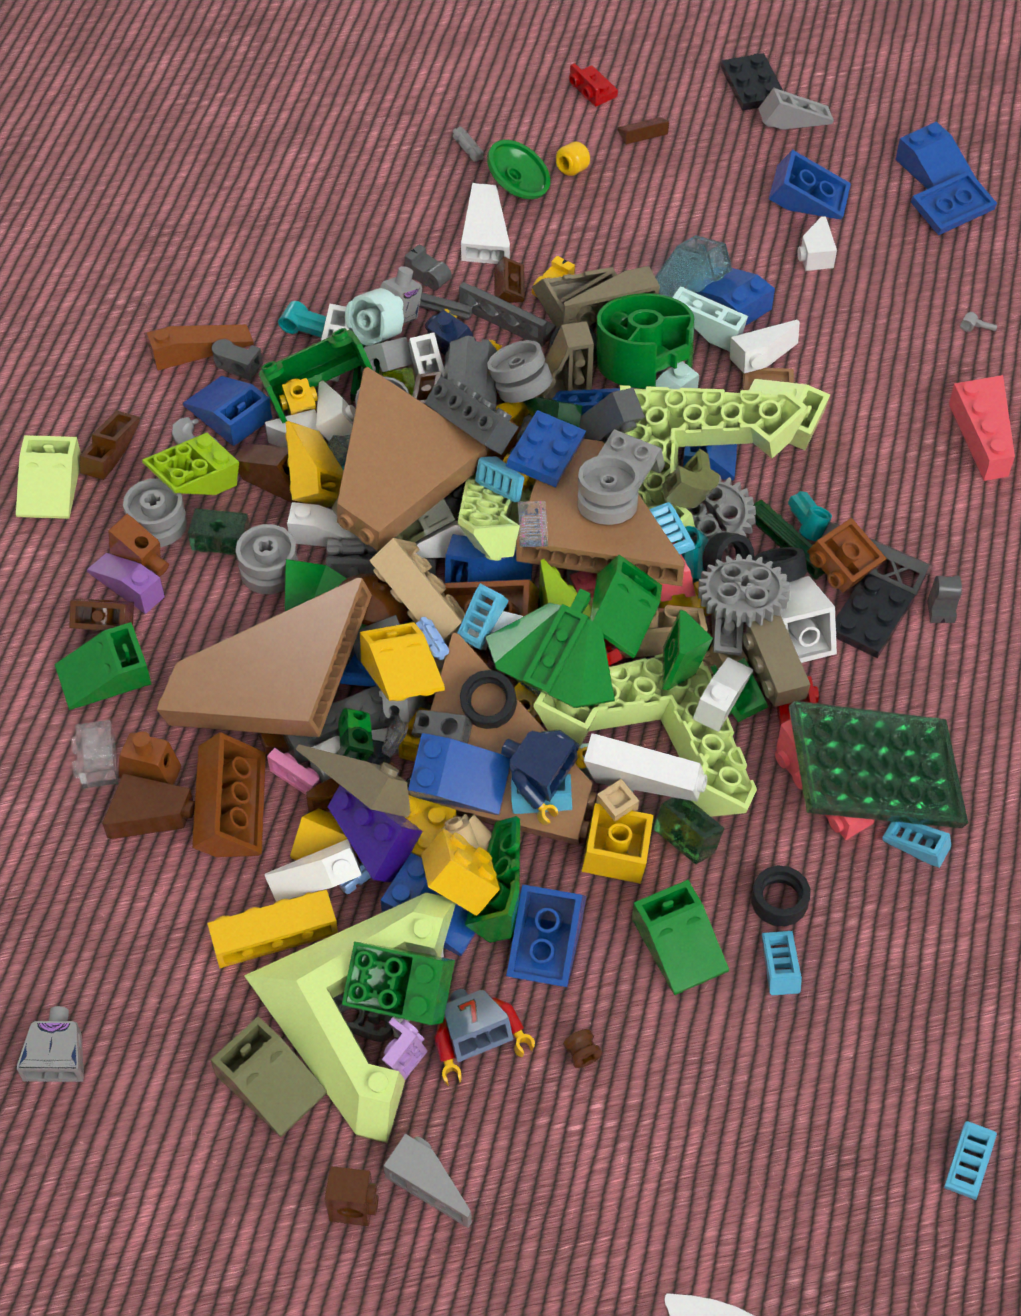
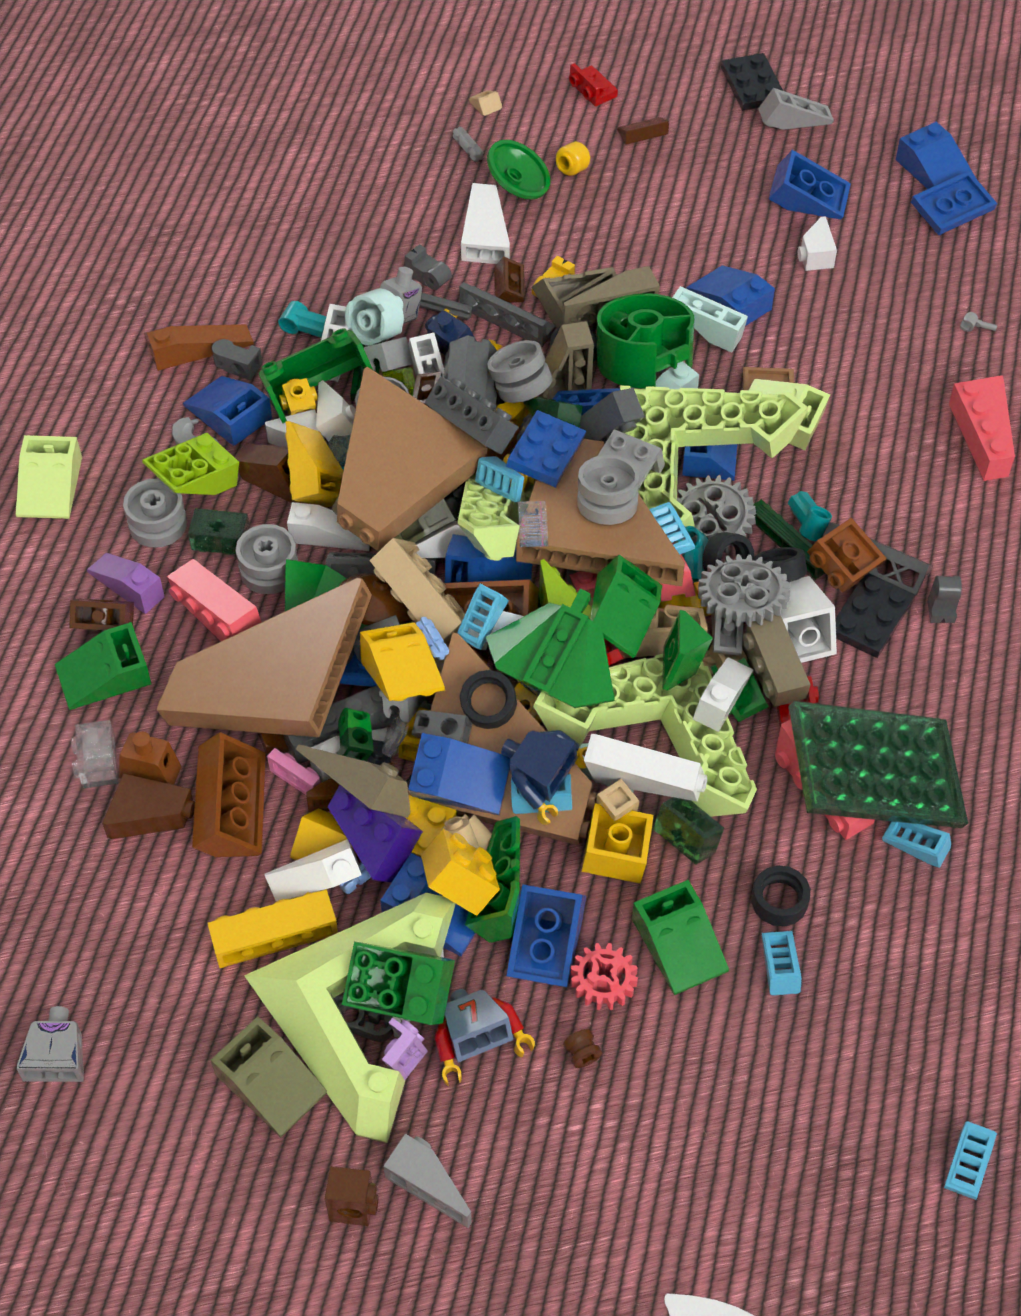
(108, 445): reddish brown slope -> none
(135, 543): dark orange torso -> none
(212, 601): none -> coral wedge
(348, 546): light grey axle -> none
(486, 102): none -> tan slope
(607, 964): none -> coral gear
(692, 483): olive arch -> none
(694, 266): clear light blue slope -> none
(764, 346): white slope -> none

